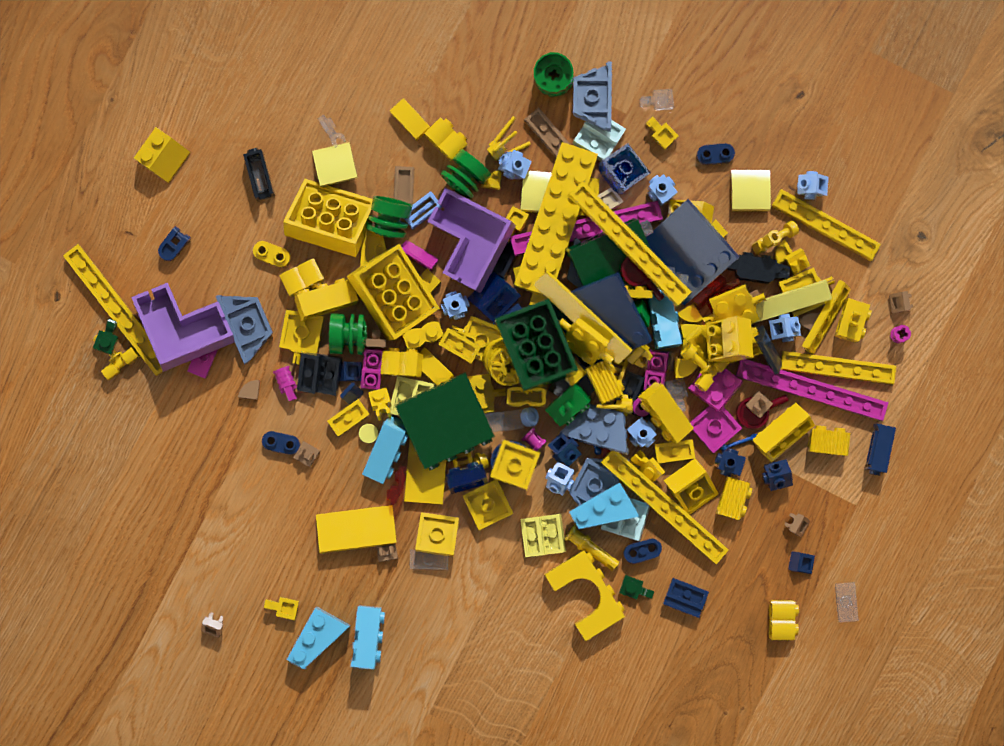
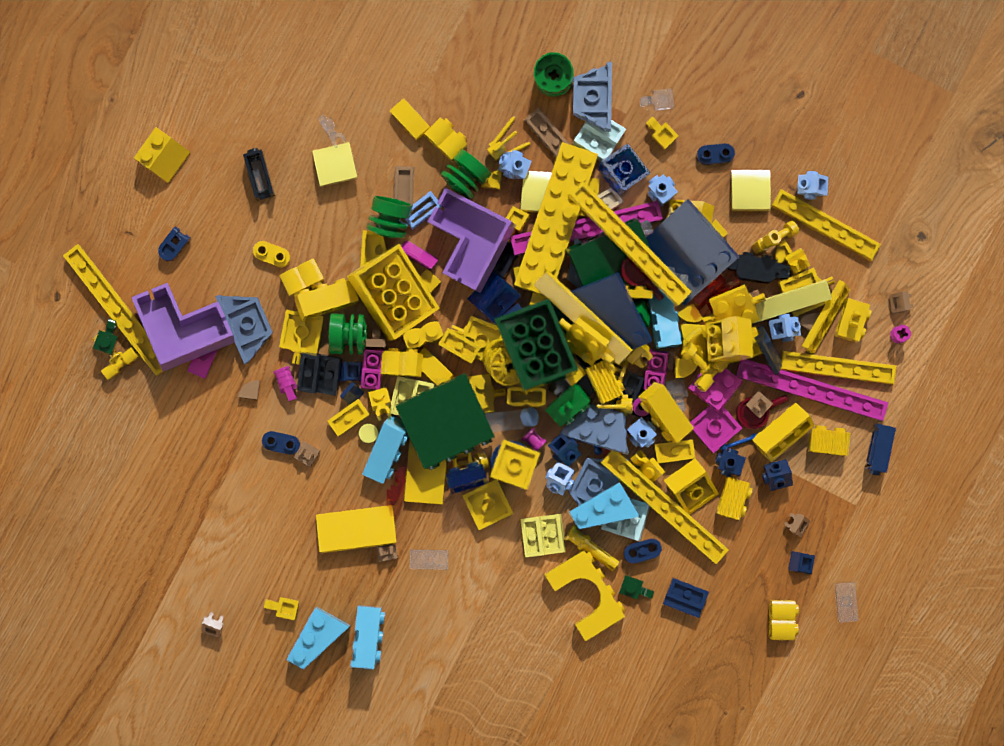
(328, 218): yellow slope -> none
(437, 534): yellow plate -> none
(456, 313): light blue brick -> none

